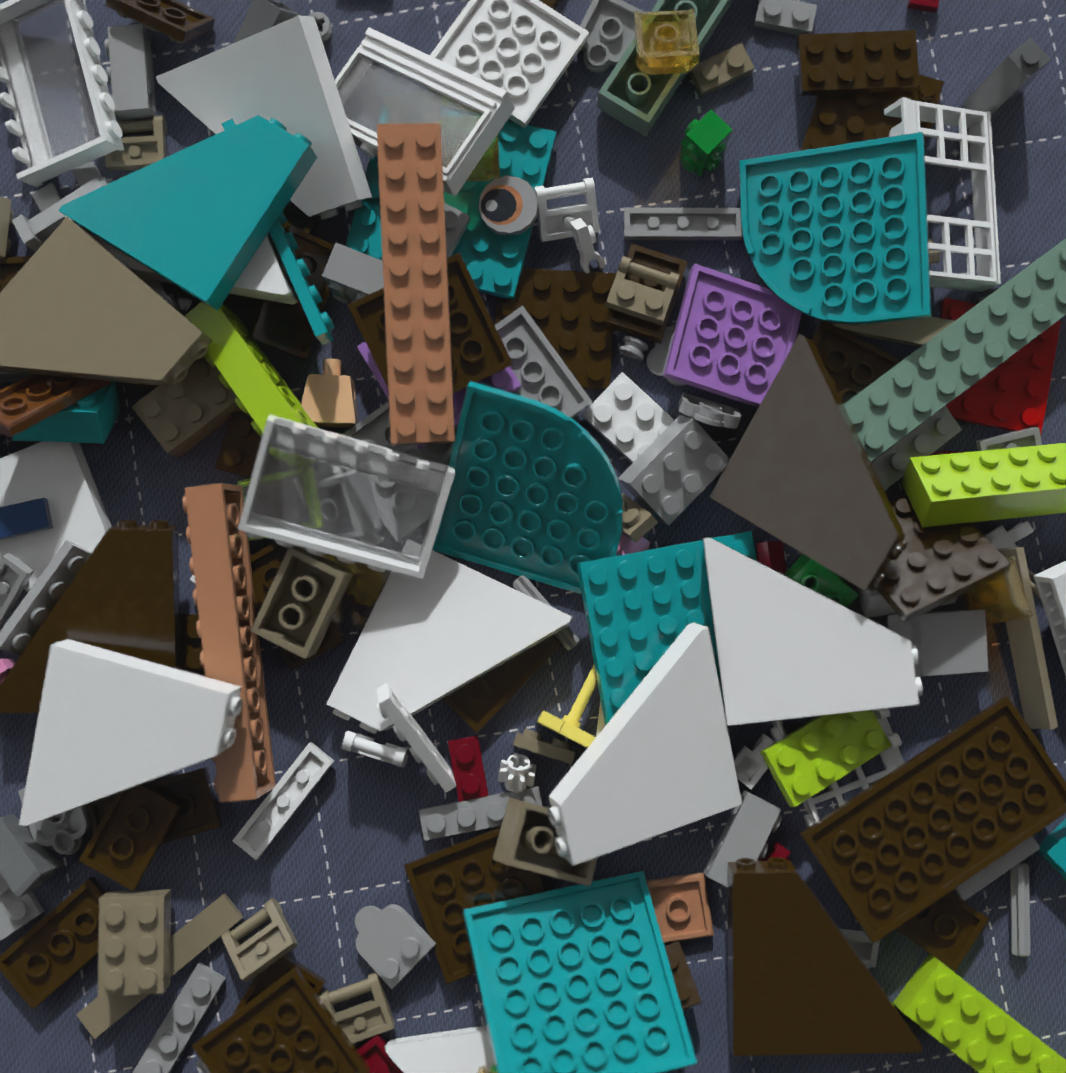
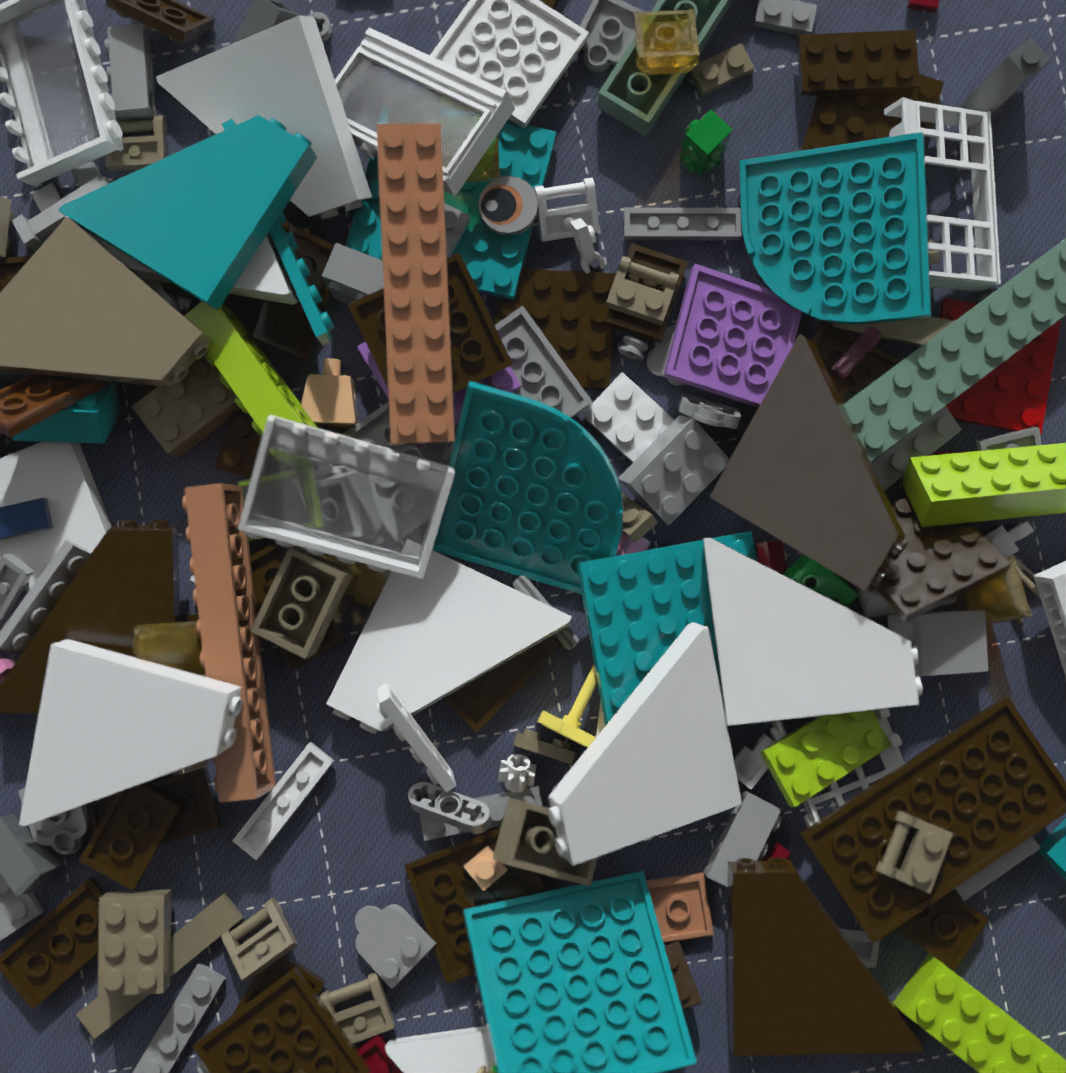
(170, 645): none -> clear yellow slope
(366, 746): white plate -> none
(458, 817): none -> light grey beam
(468, 768): dark red plate -> none
(484, 868): none -> light nougat plate
(857, 351): none -> clear pink axle
(923, 855): none -> dark tan plate
(1020, 910): light grey axle -> none
(1029, 656): dark tan tile -> none

